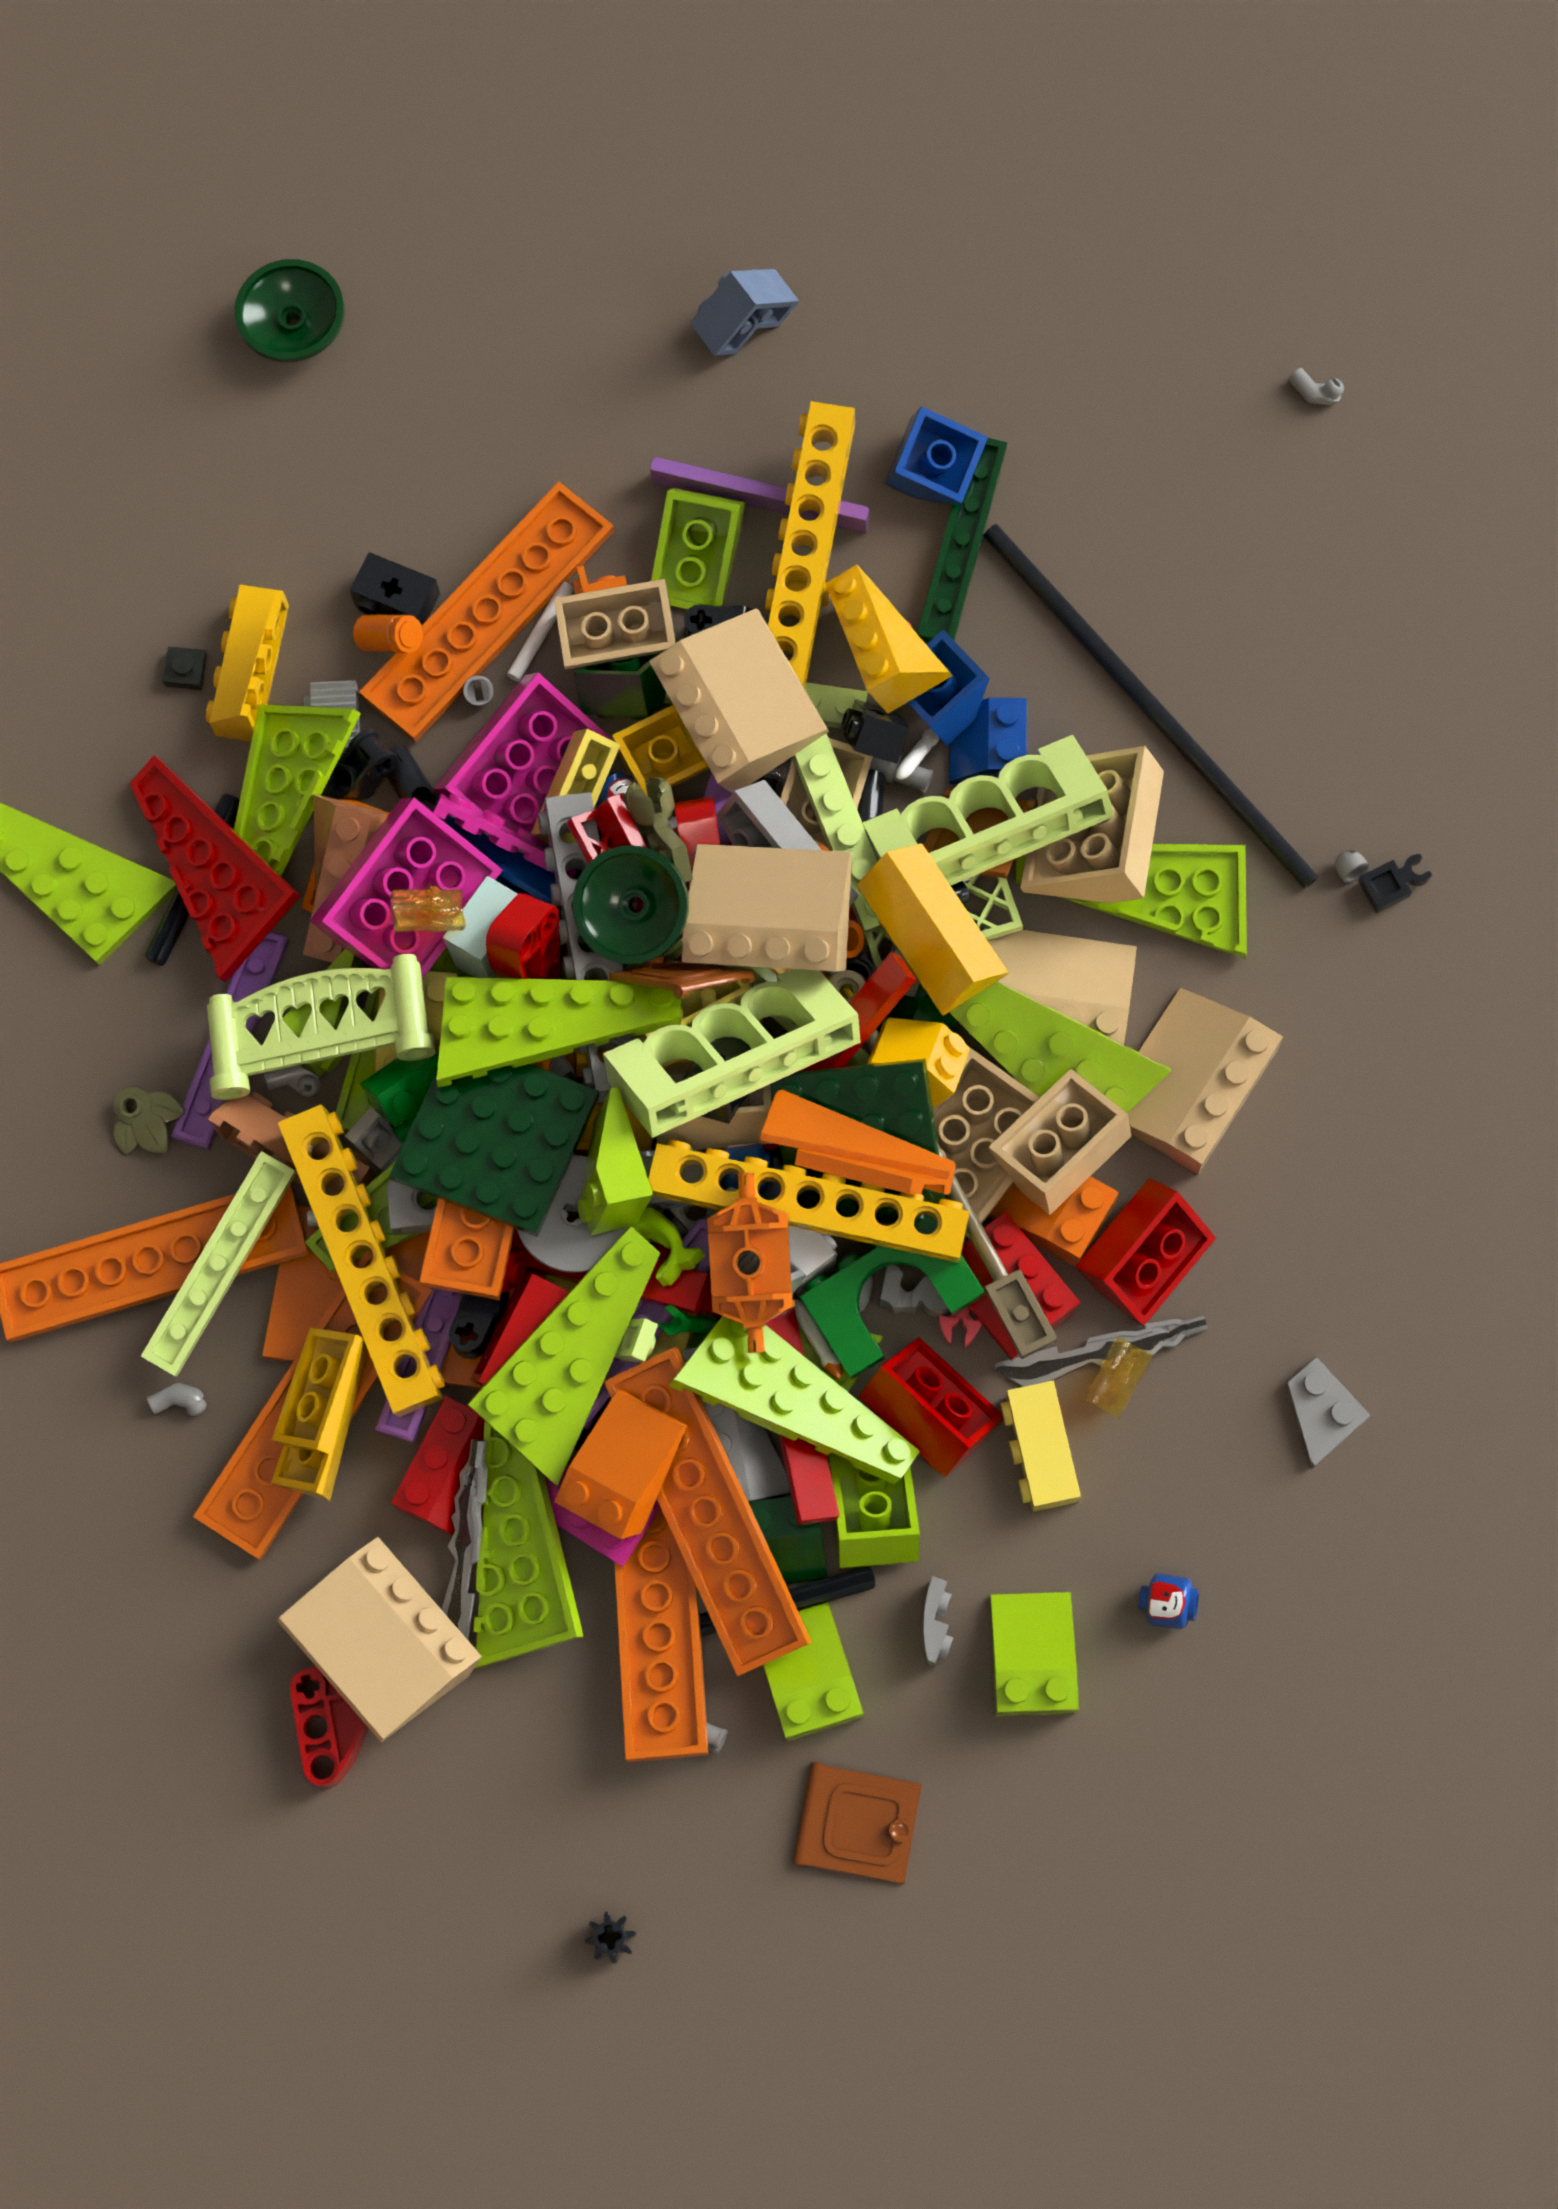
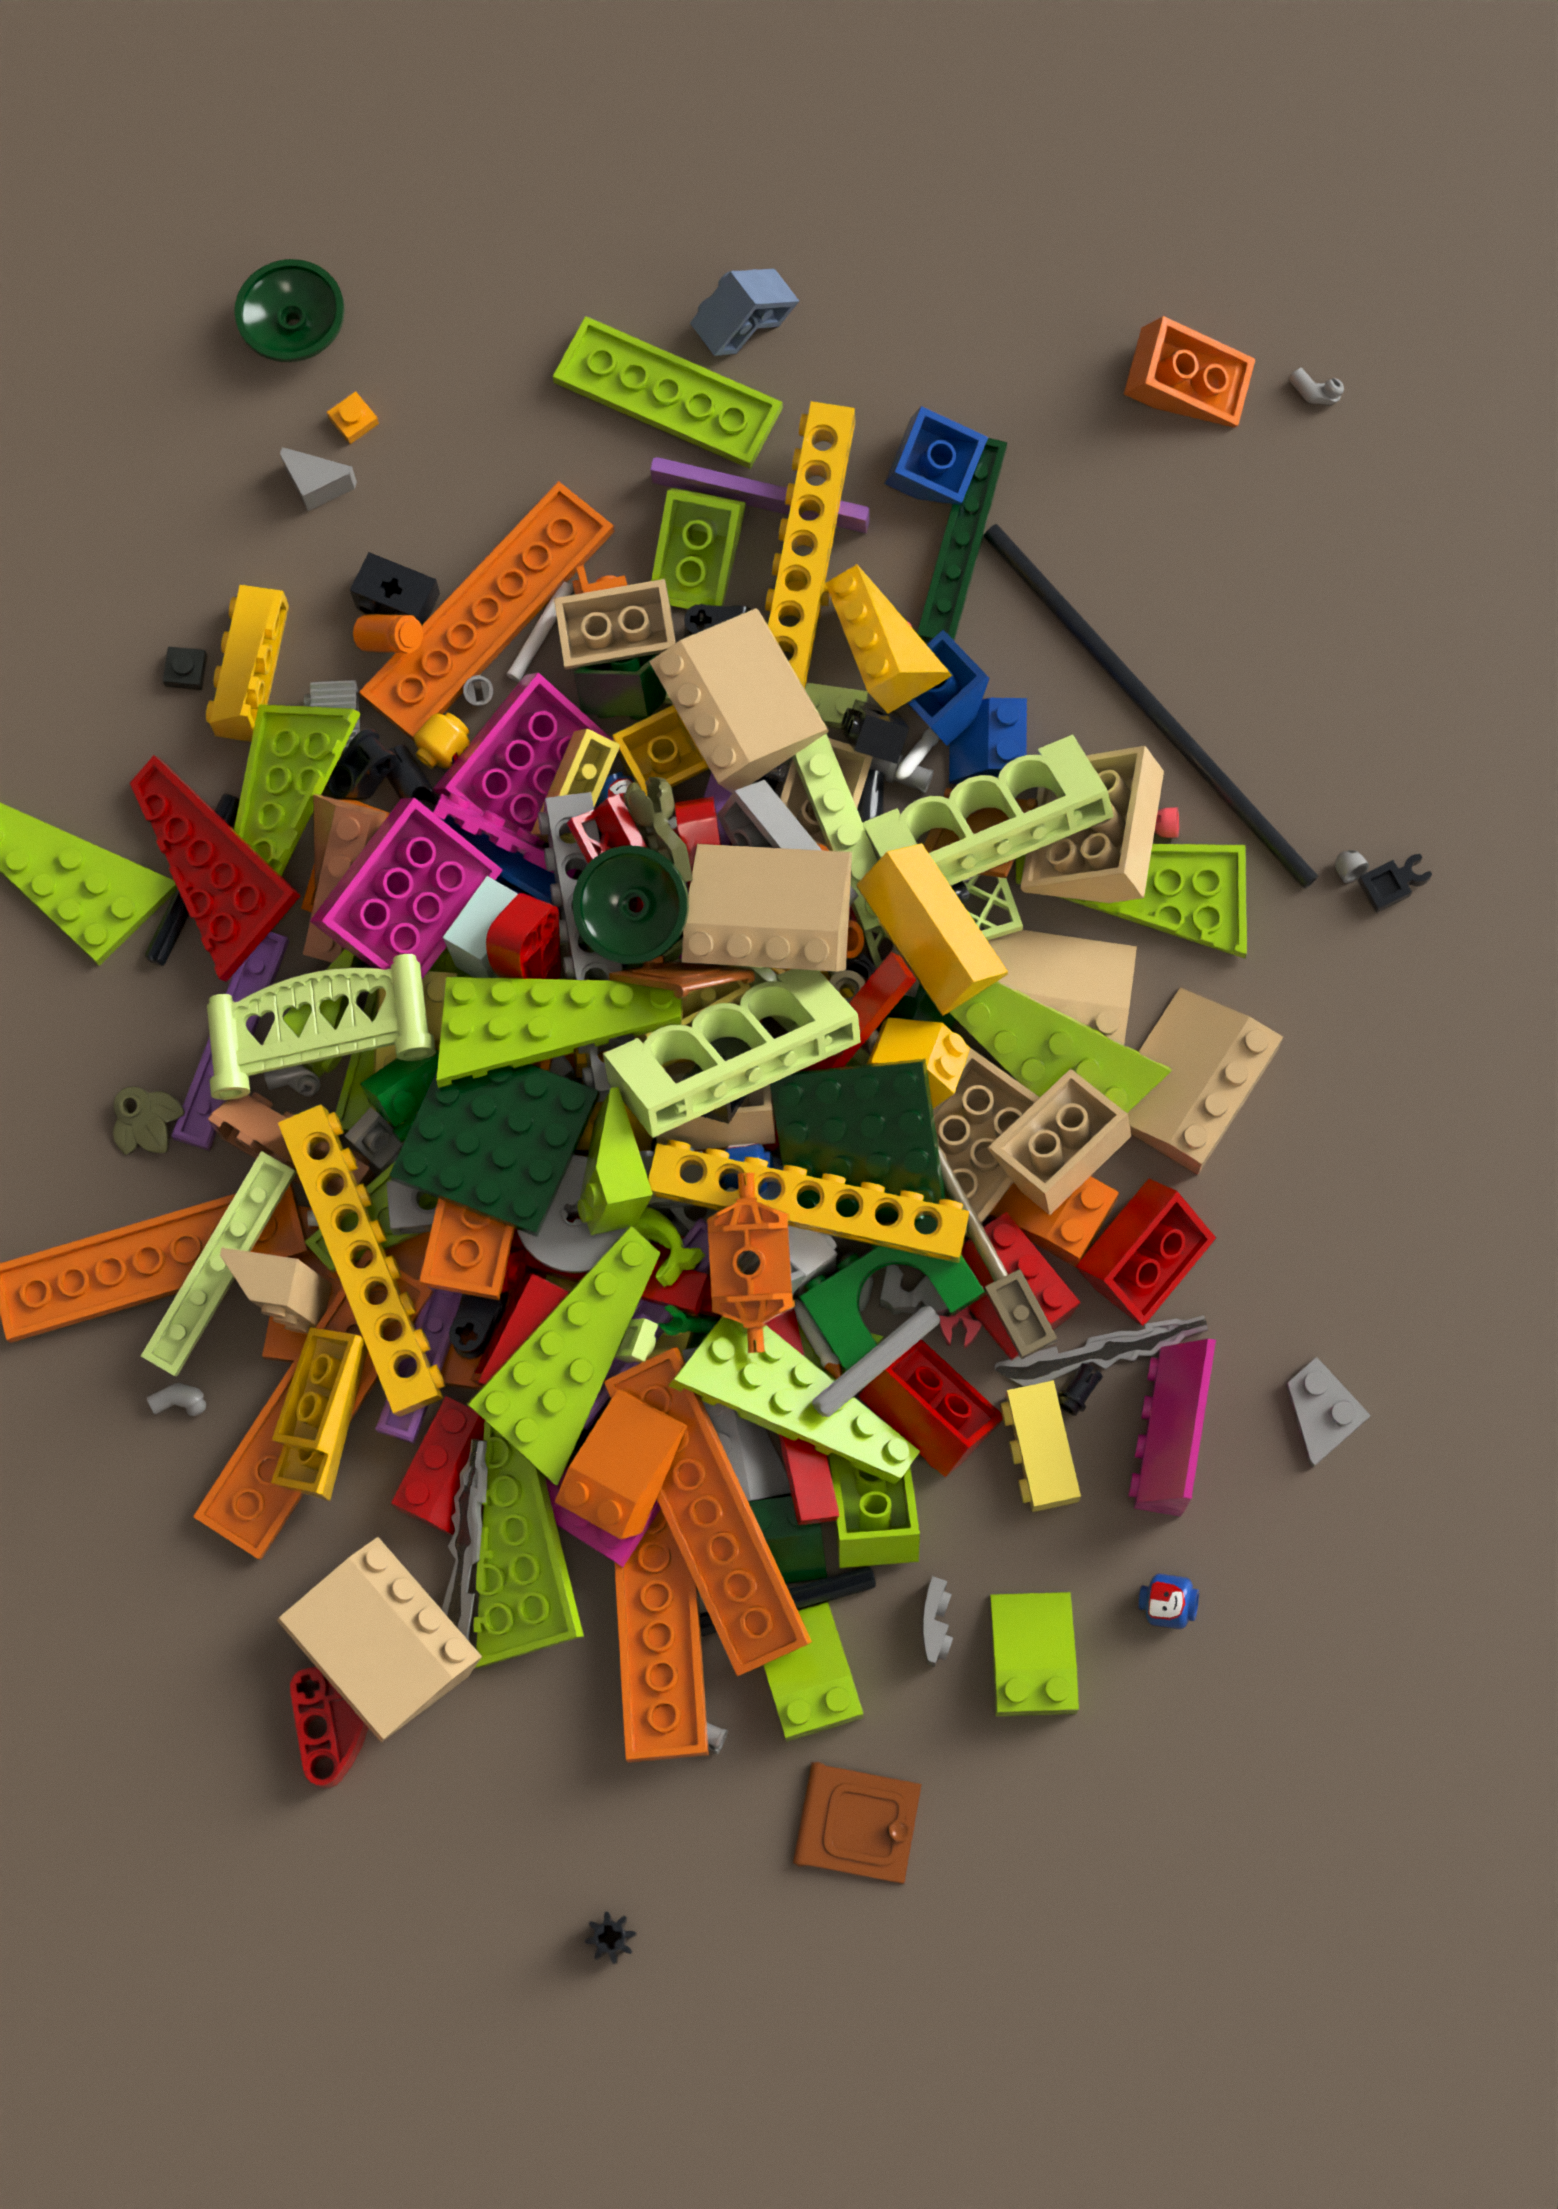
(280, 1287): none -> tan slope
(317, 478): none -> light grey slope
(352, 417): none -> light orange plate
(427, 910): clear yellow hips -> none
(441, 740): none -> yellow head
(667, 392): none -> lime plate
(853, 1149): orange wedge -> none
(876, 1361): none -> light grey axle
(1078, 1390): none -> black pin
(1118, 1377): clear yellow hips -> none
(1167, 822): none -> coral hinge
(1173, 1427): none -> dark pink slope
(1188, 373): none -> orange slope

